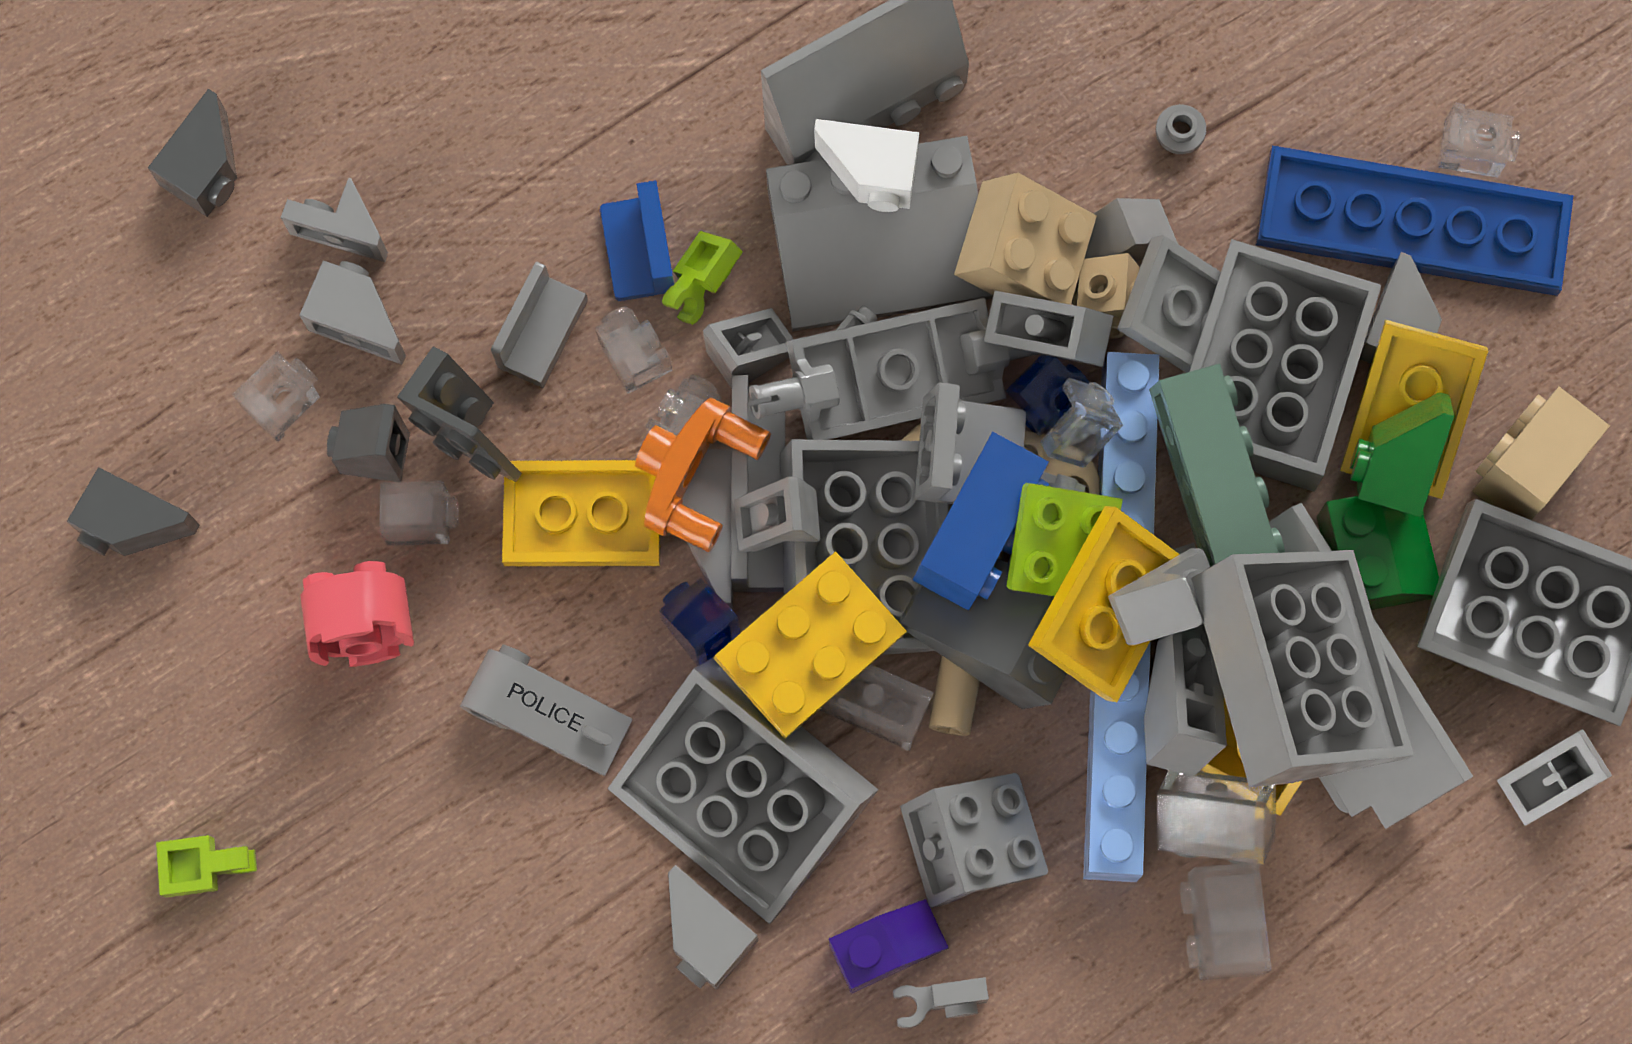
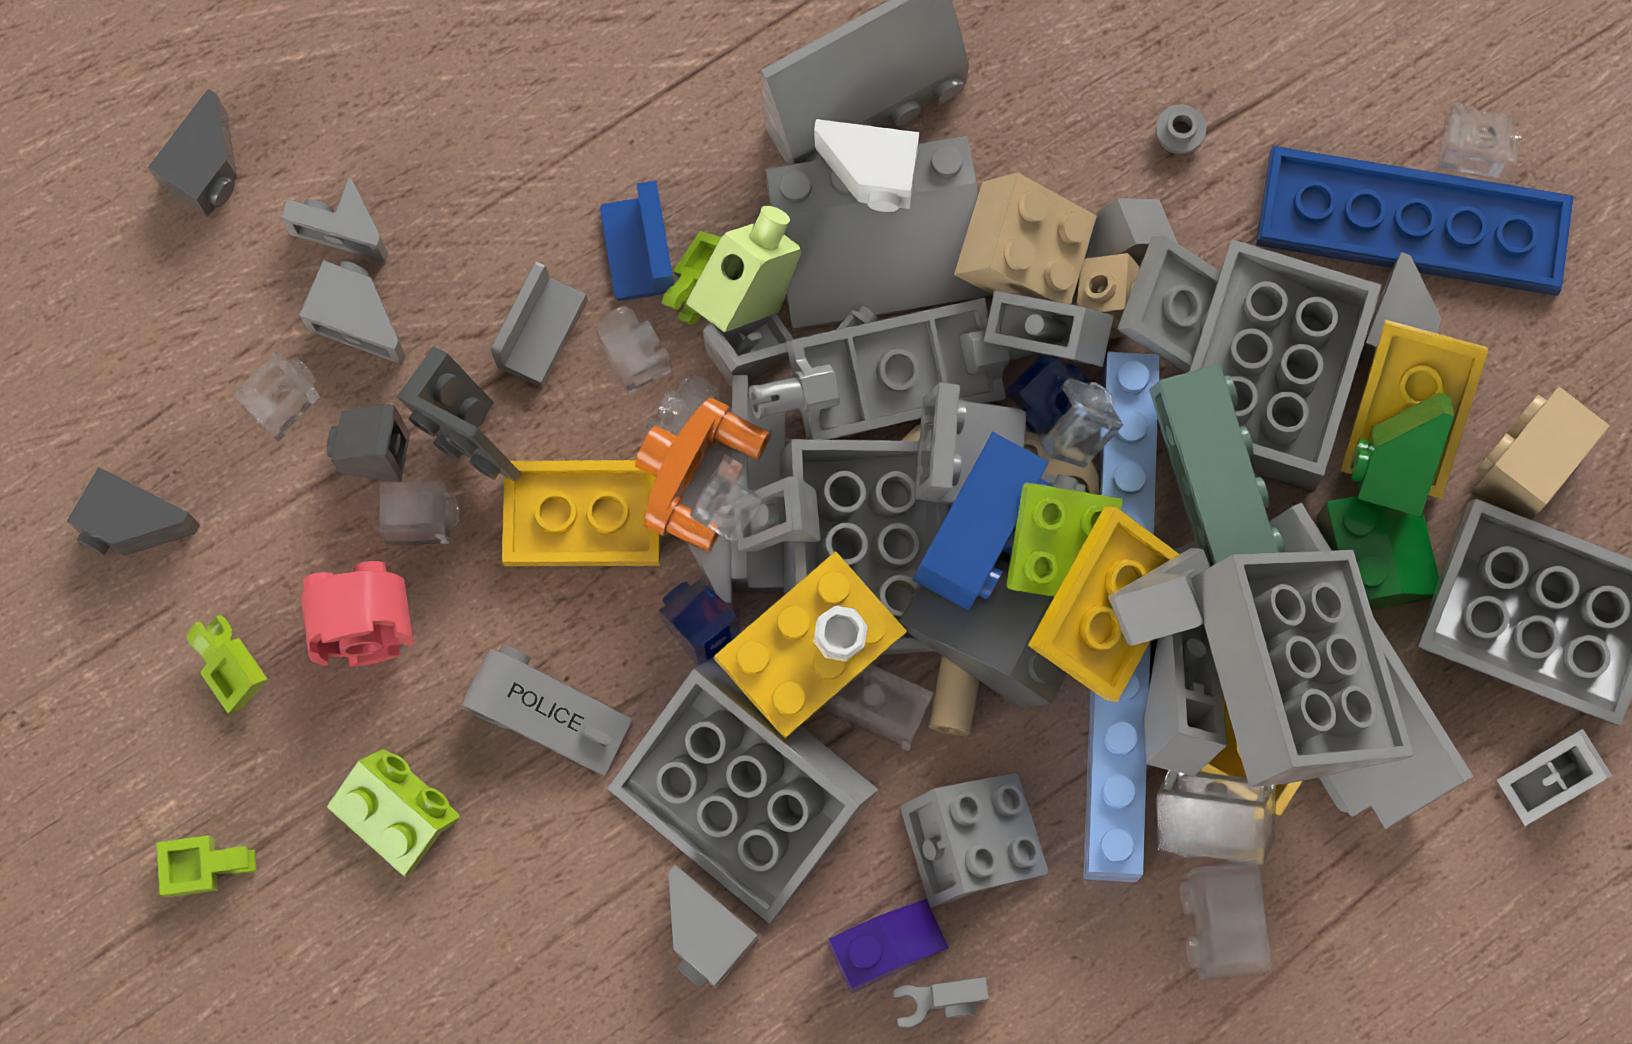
(229, 666): none -> lime plate
(392, 809): none -> lime bracket
(724, 503): none -> clear bracket
(747, 273): none -> yellowish green torso
(840, 633): none -> white tile

